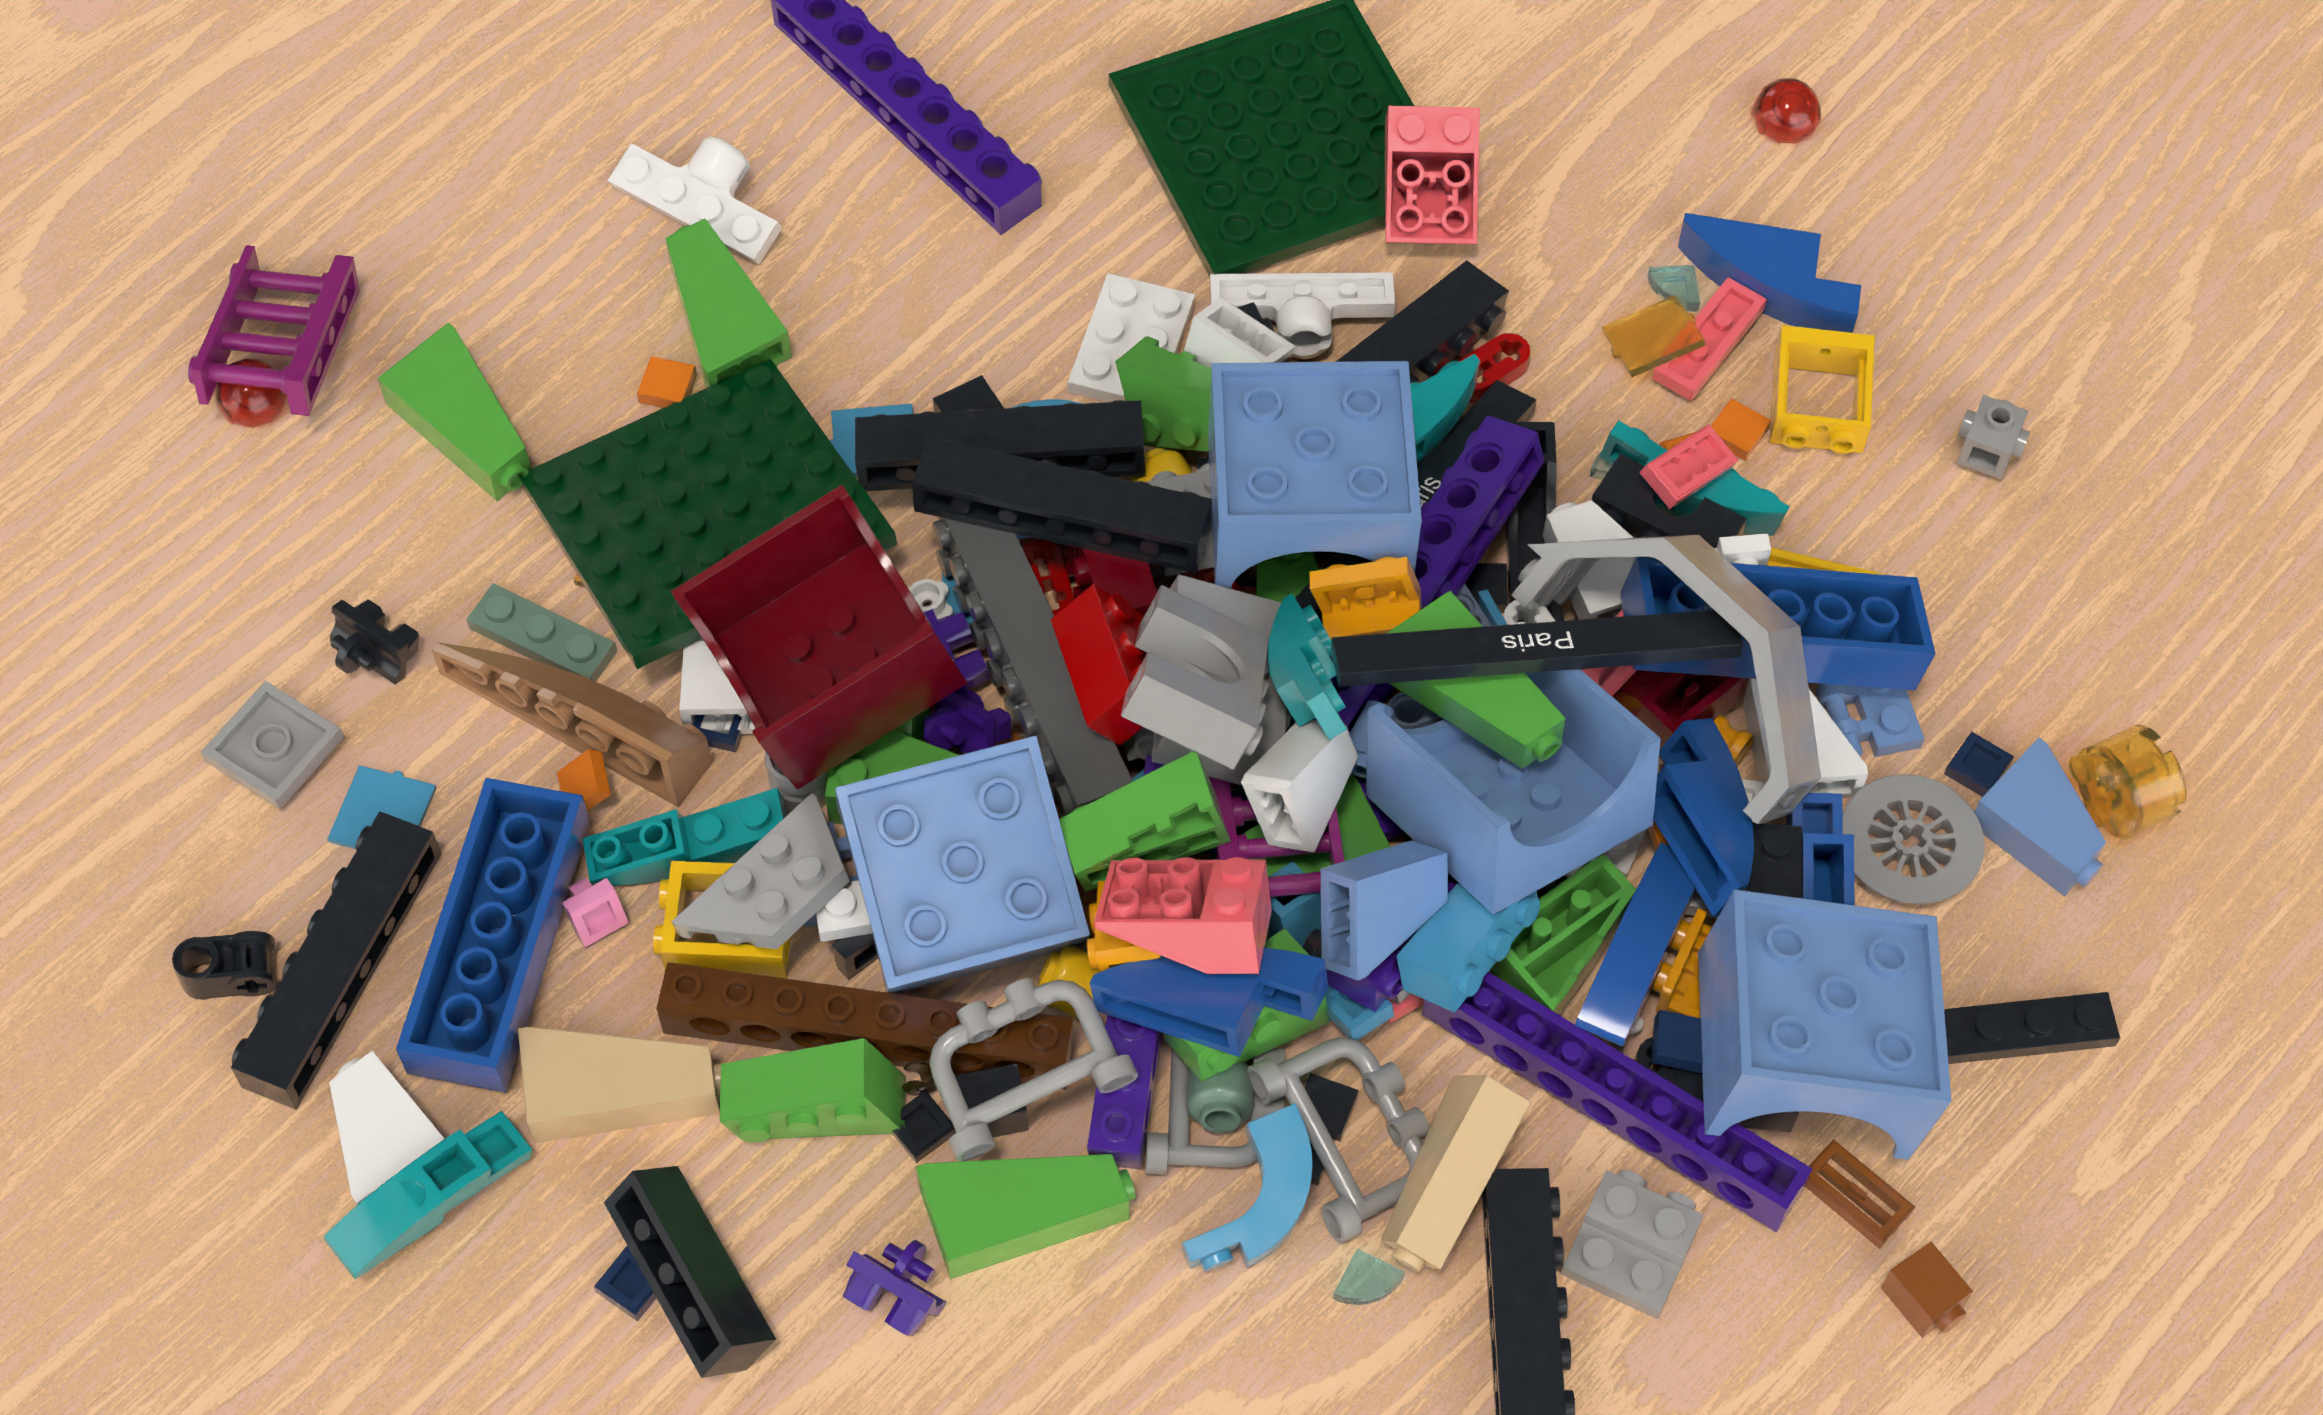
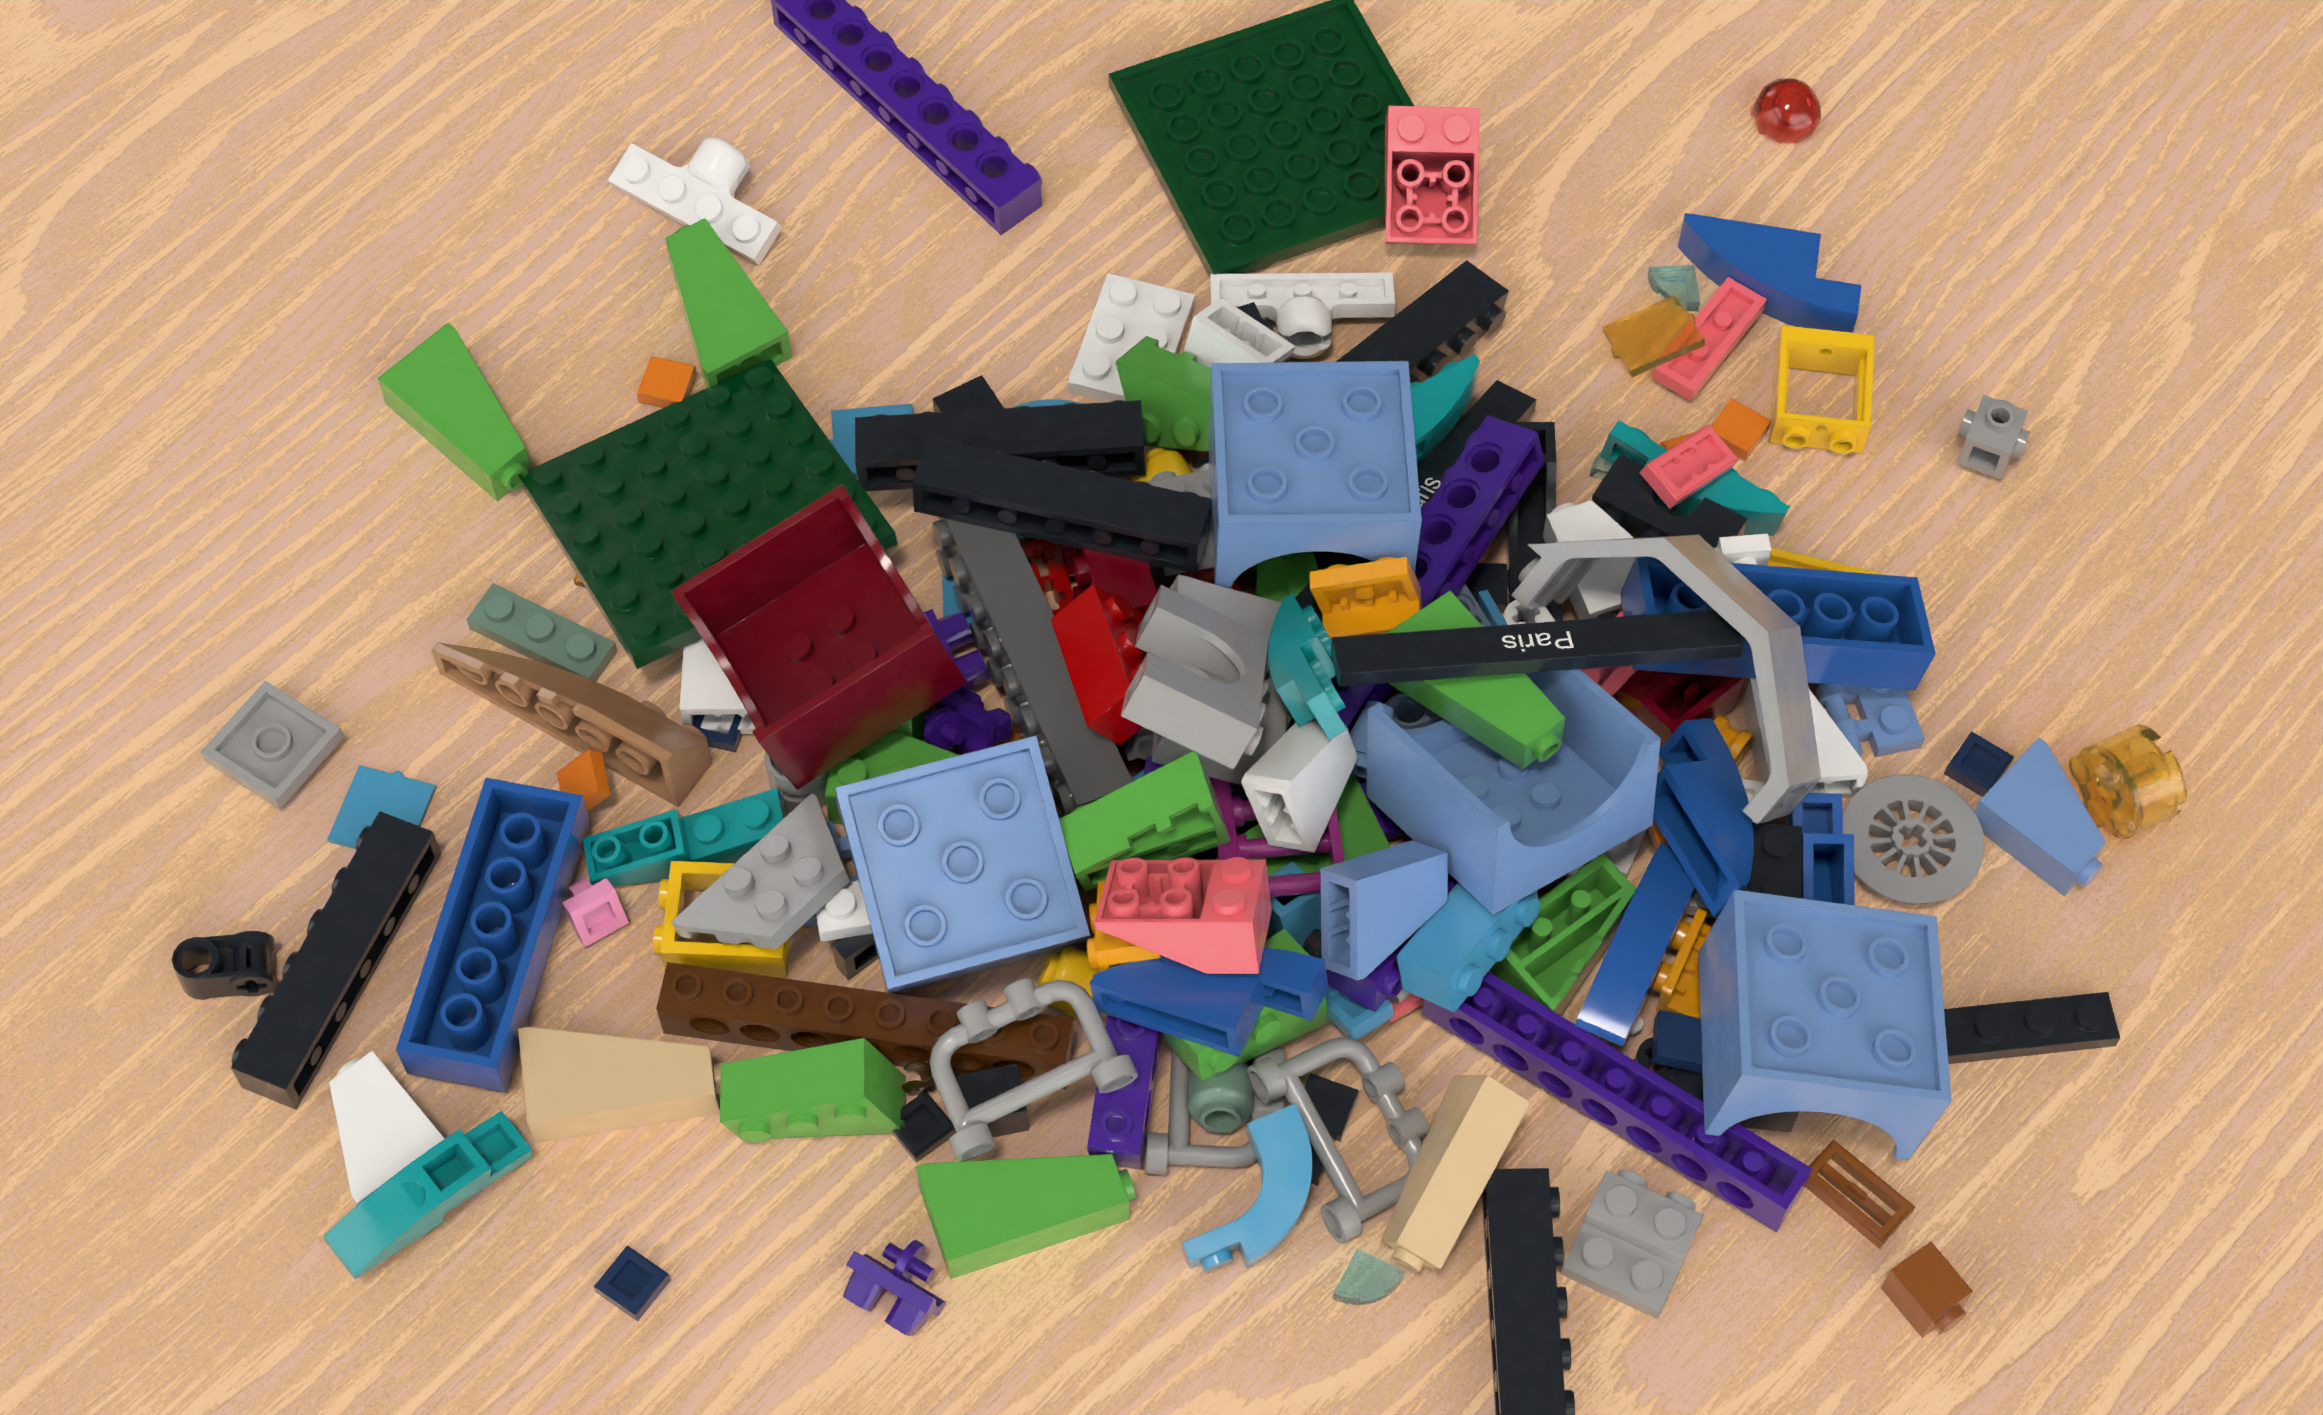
(249, 404): clear red hair -> none
(310, 351): magenta fence -> none
(366, 643): black hips -> none
(689, 1271): black brick -> none
(932, 592): white plate -> none
(1505, 370): red beam -> none

